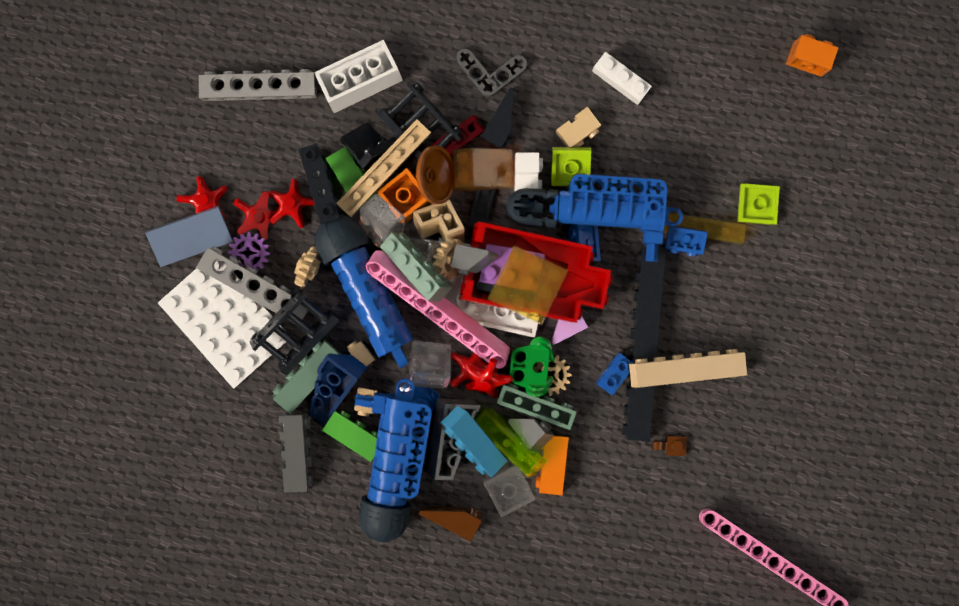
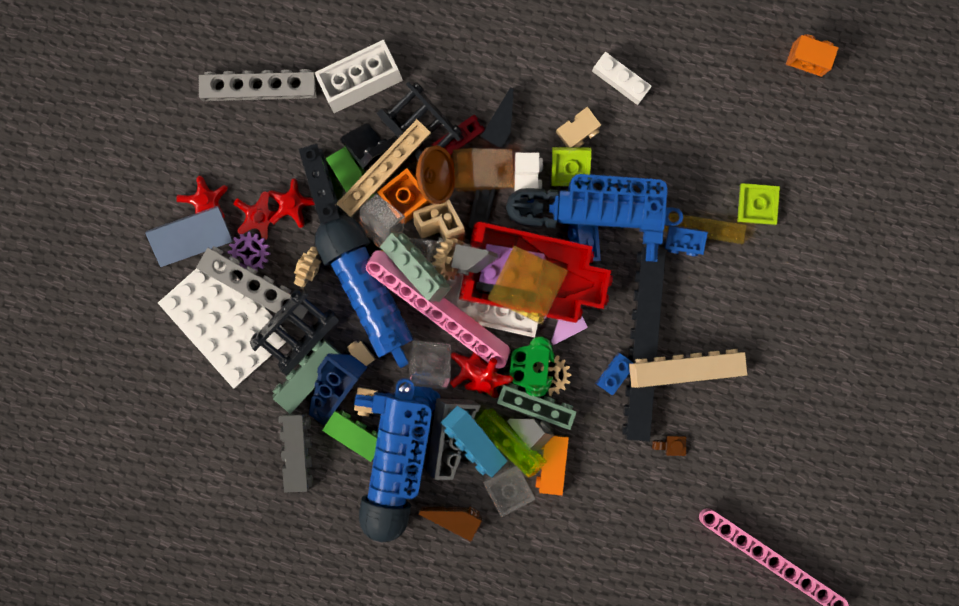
(493, 78): dark grey beam -> none

